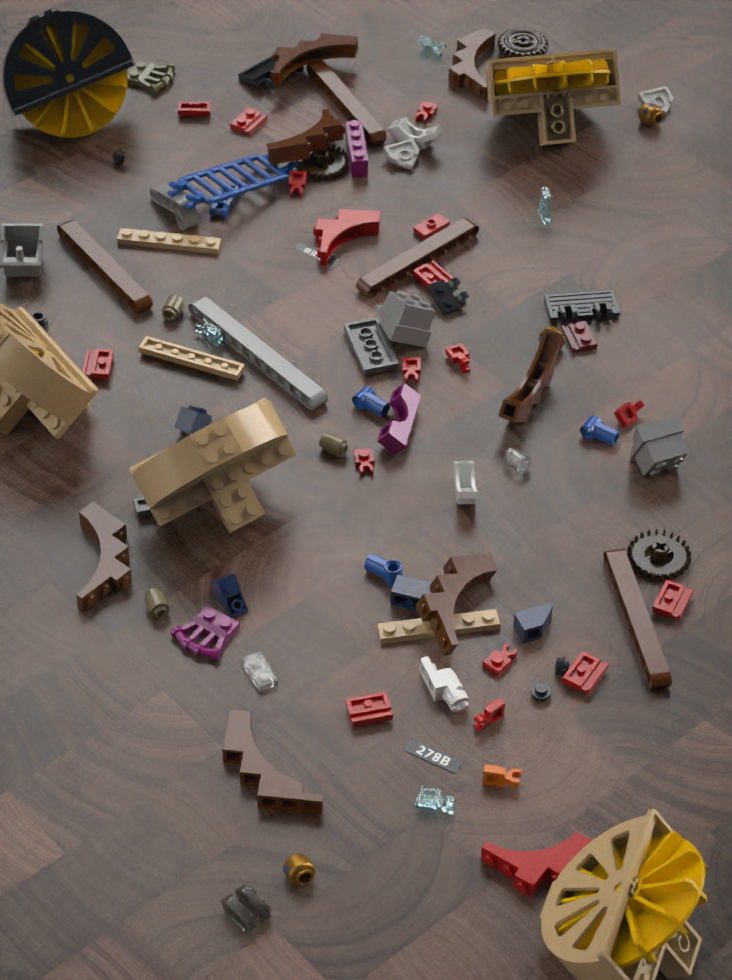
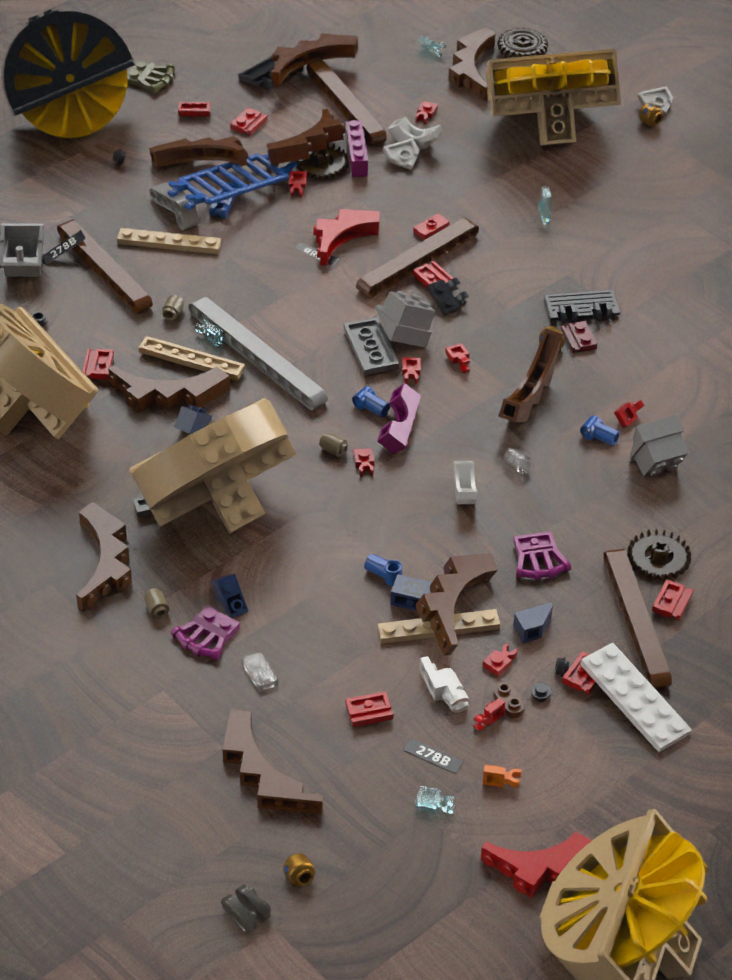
(63, 247): none -> black sticker
(169, 393): none -> arch
(183, 150): none -> reddish brown arch
(509, 696): none -> reddish brown plate
(535, 546): none -> magenta plate
(636, 697): none -> white plate

